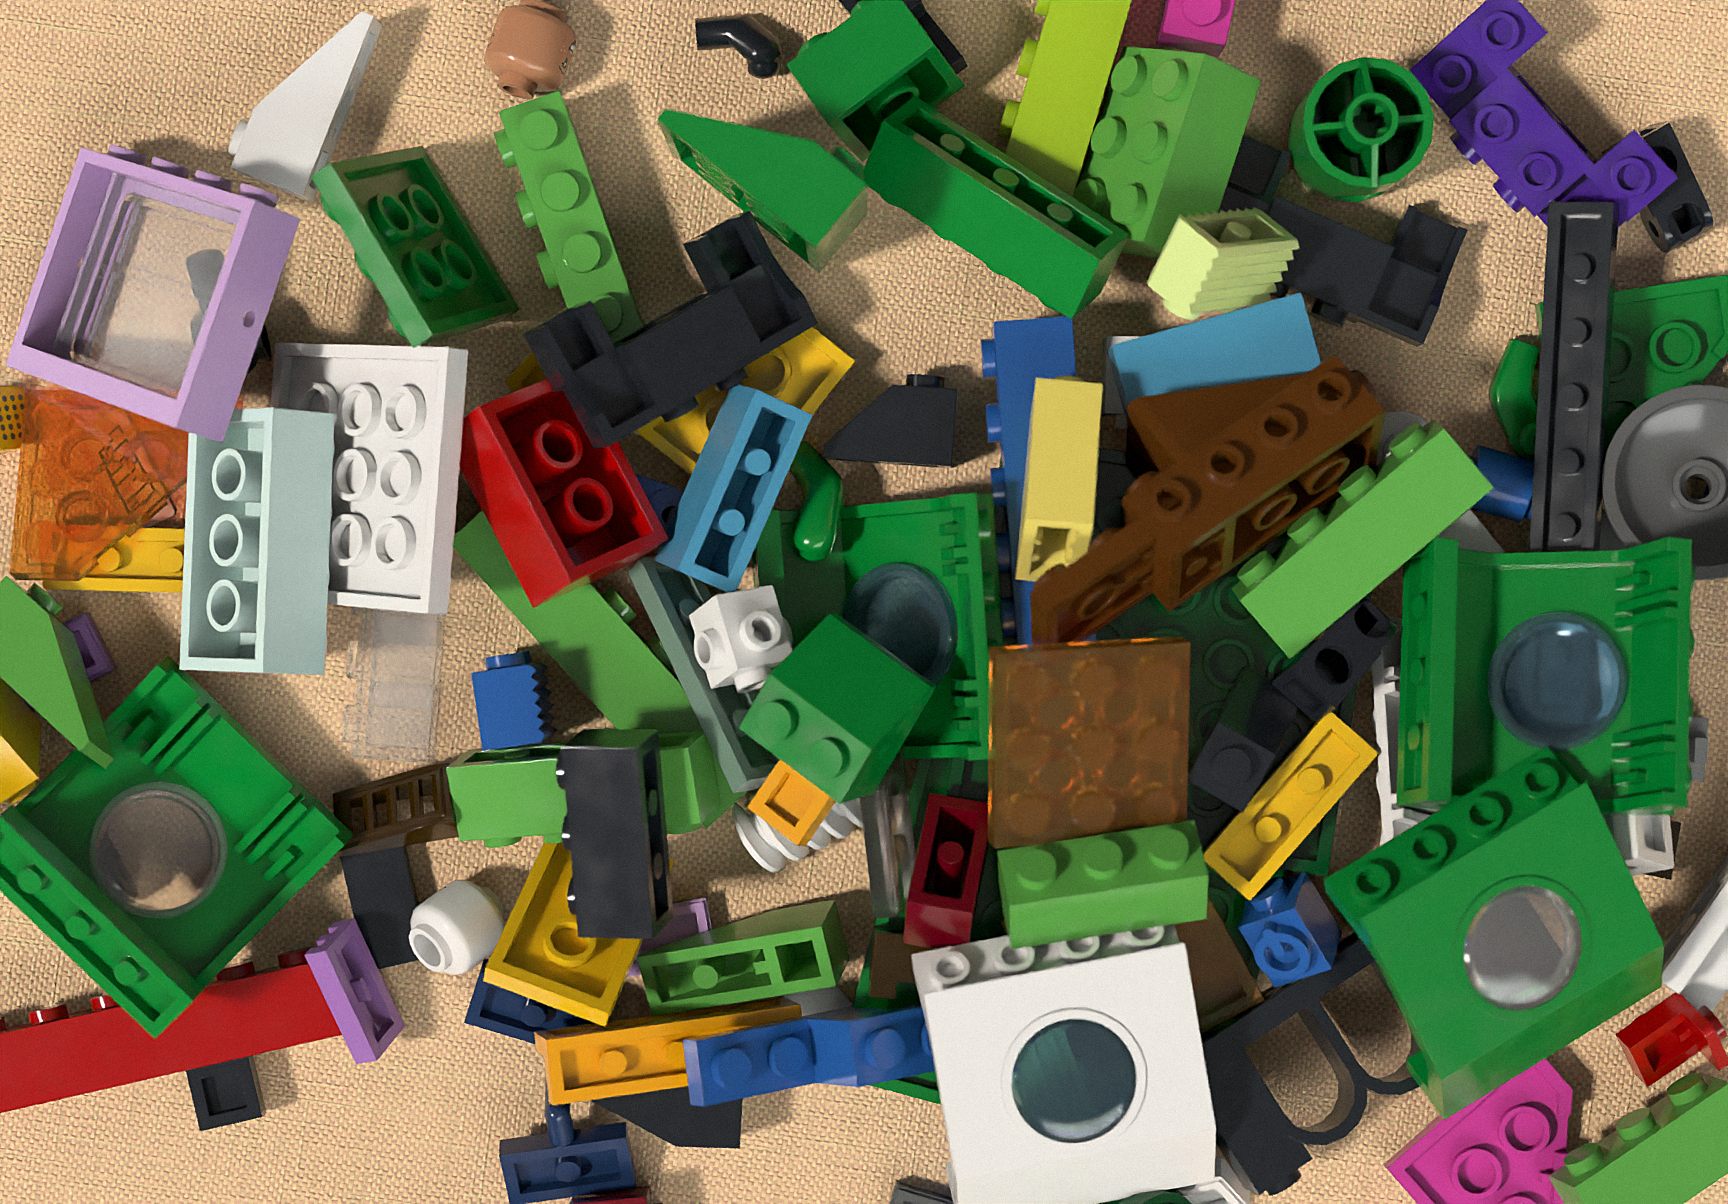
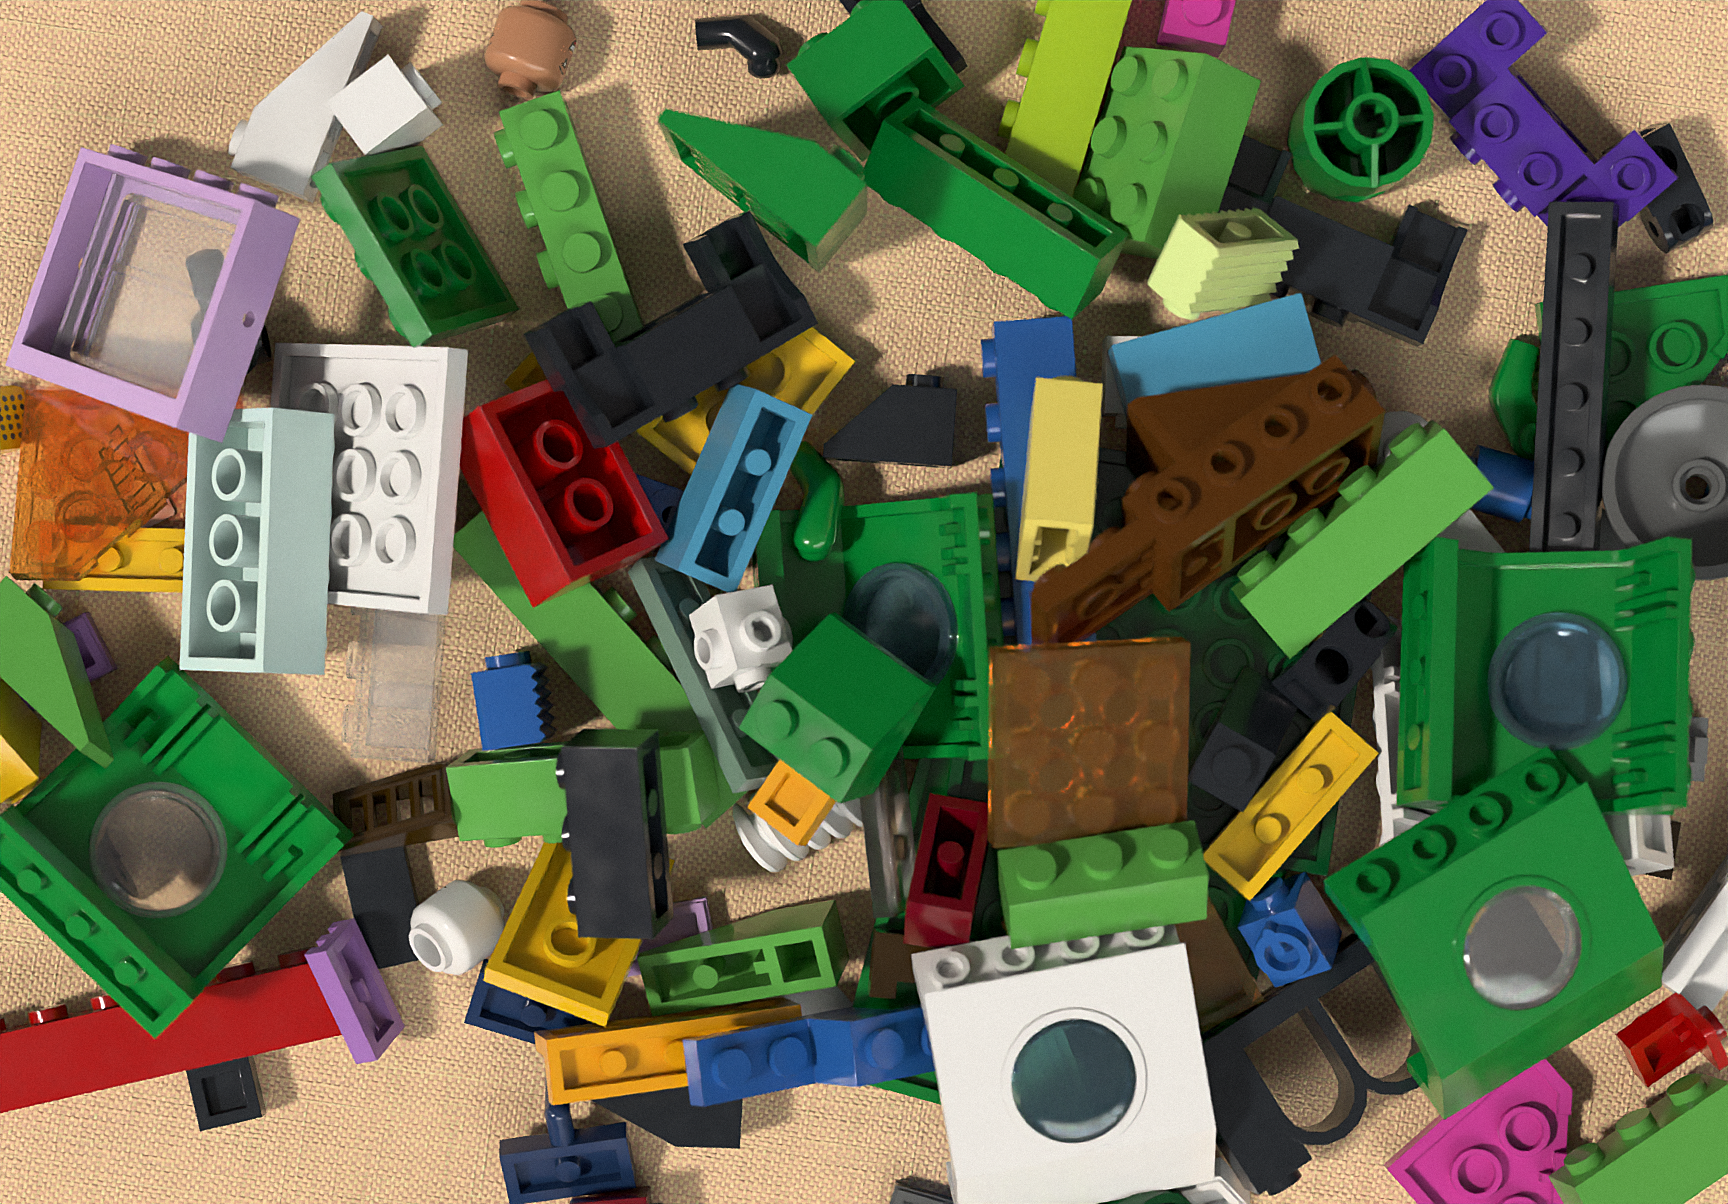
(387, 108): none -> white brick

